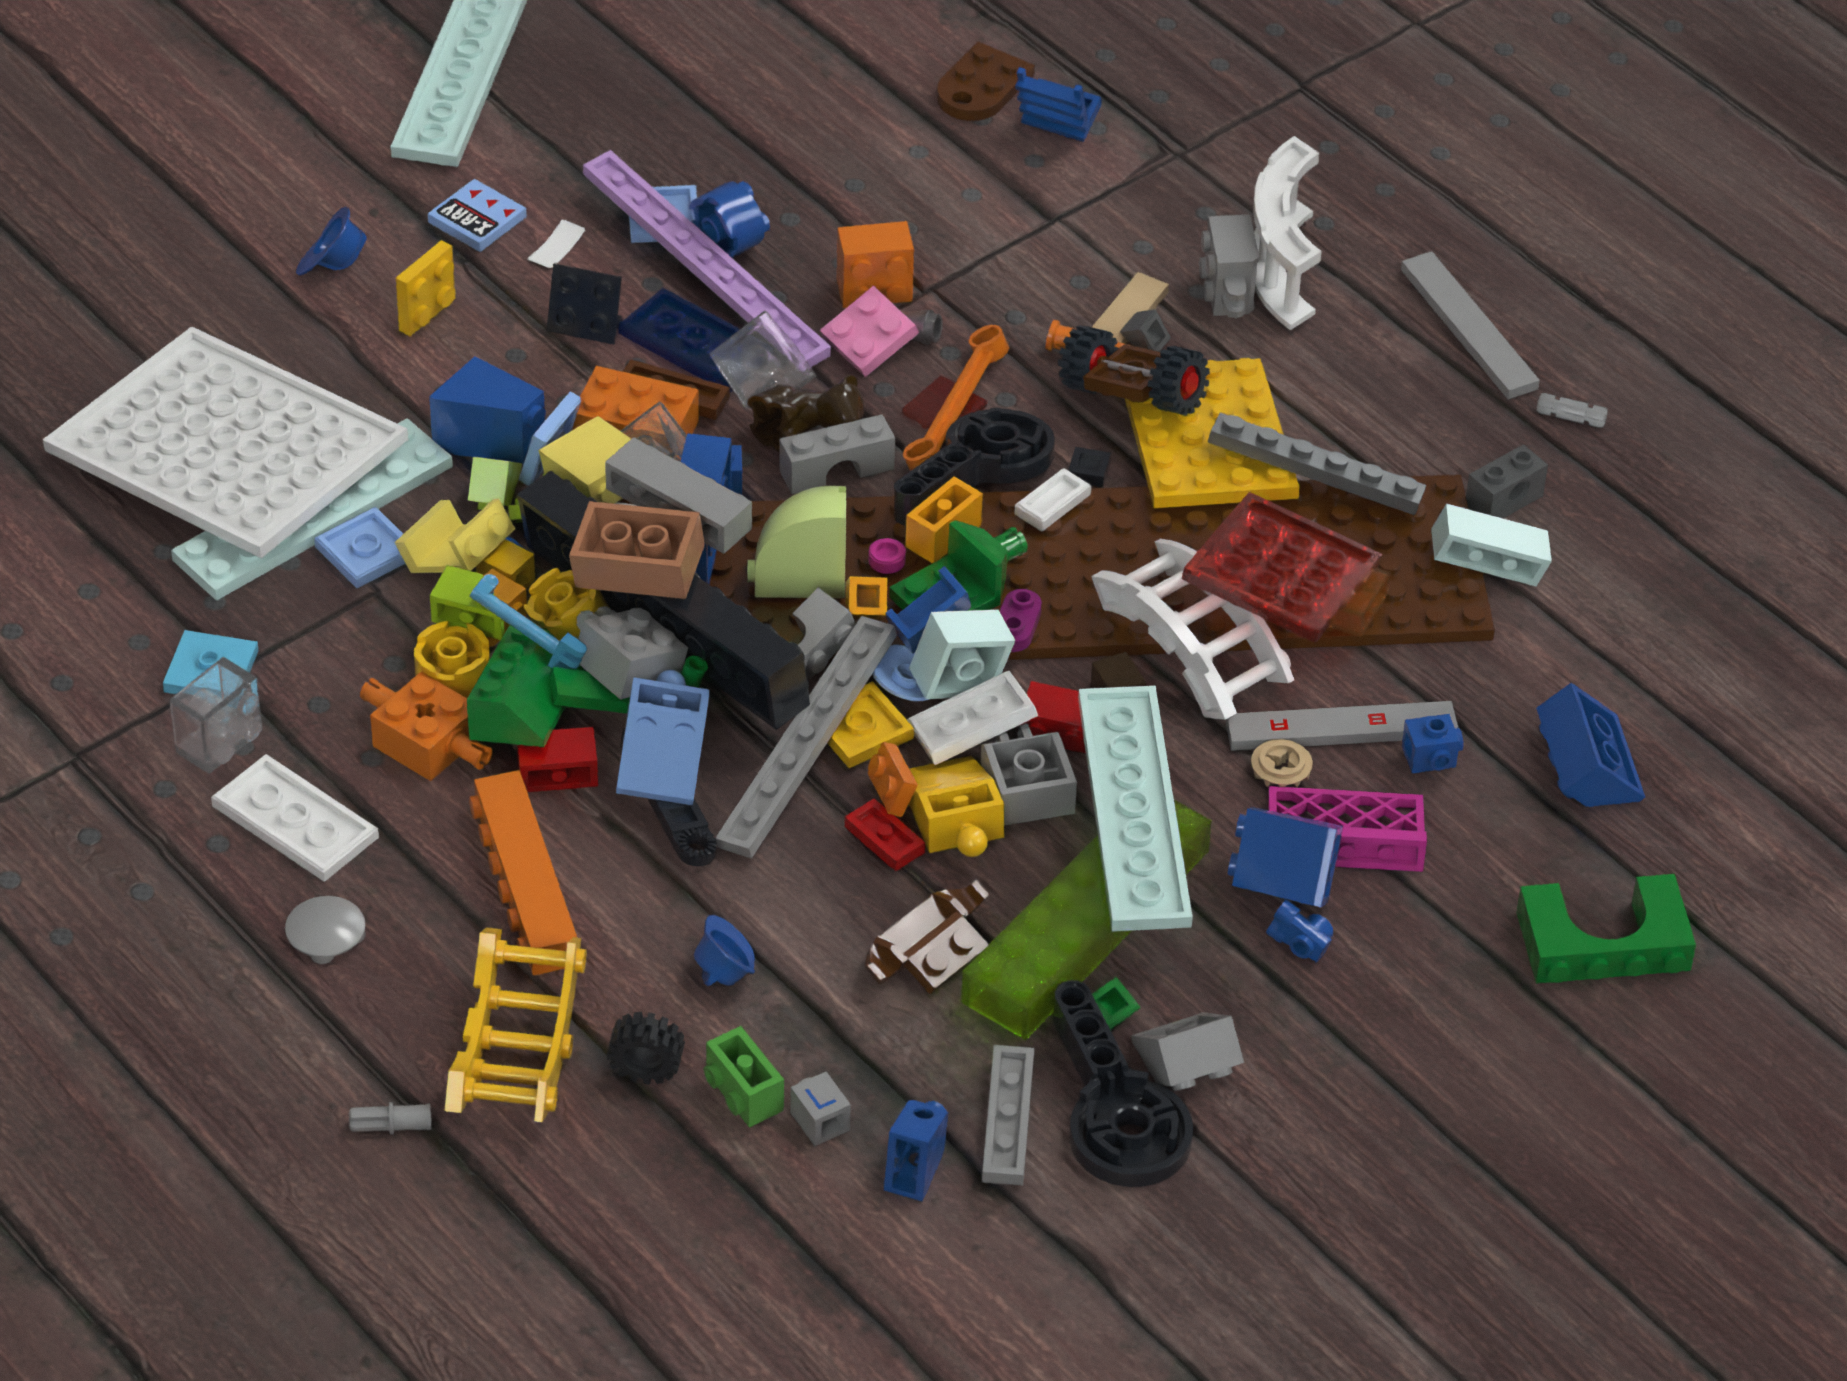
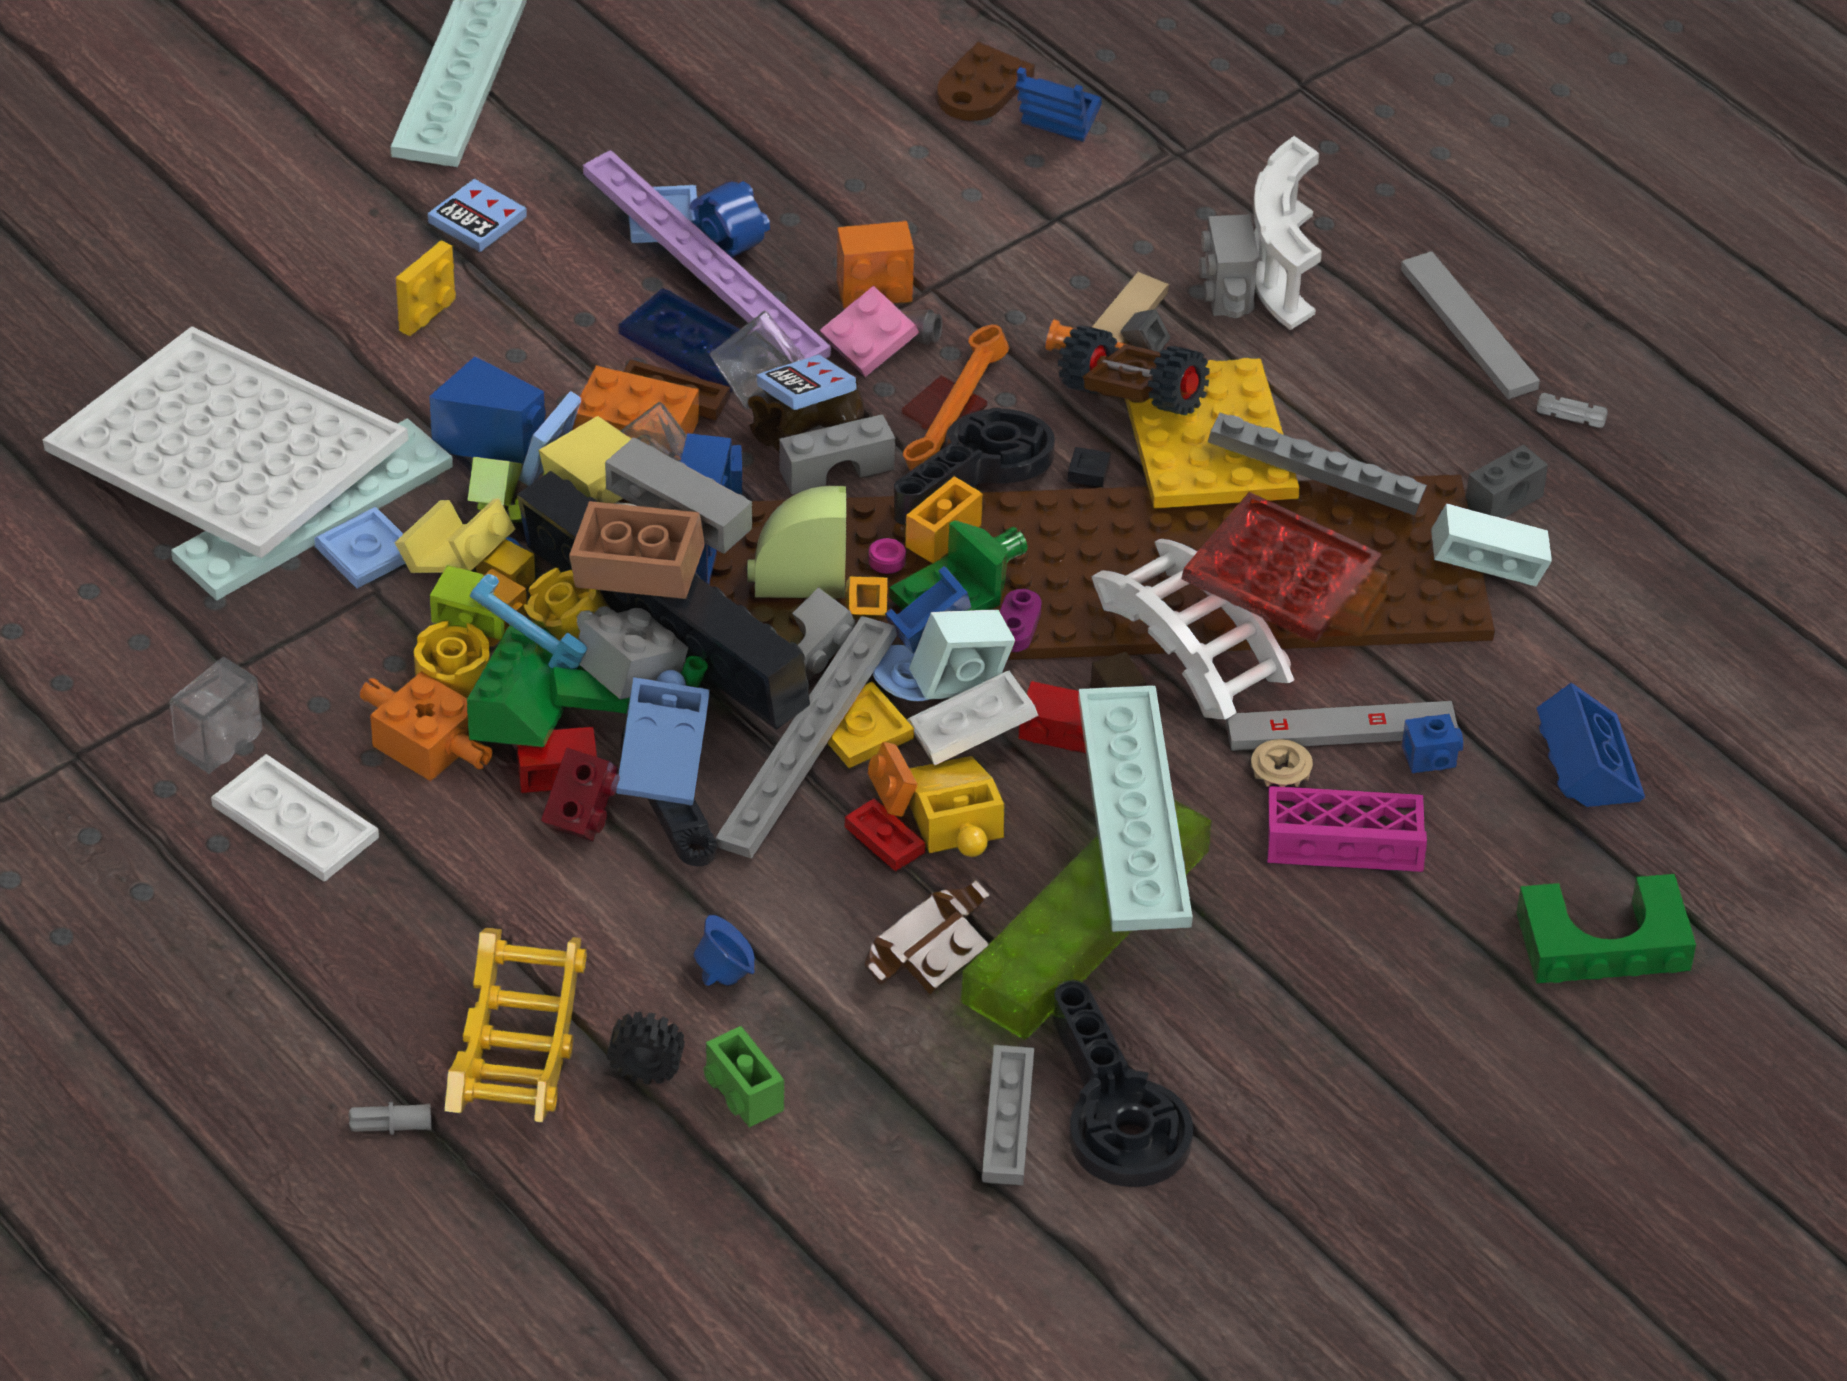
(200, 651): medium azure plate -> none
(325, 927): light grey dish -> none
(336, 246): blue piece -> none
(522, 864): orange brick -> none
(558, 244): white sticker -> none
(581, 794): none -> dark red brick
(584, 303): black hinge -> none
(806, 382): none -> light blue tile
(820, 1108): light grey brick -> none
(917, 1130): blue torso -> none
(1031, 775): light grey hinge -> none
(1052, 499): white tile -> none
(1115, 1002): green slope -> none
(1190, 1049): light grey slope -> none
(1285, 856): blue slope -> none
(1304, 935): blue plate -> none

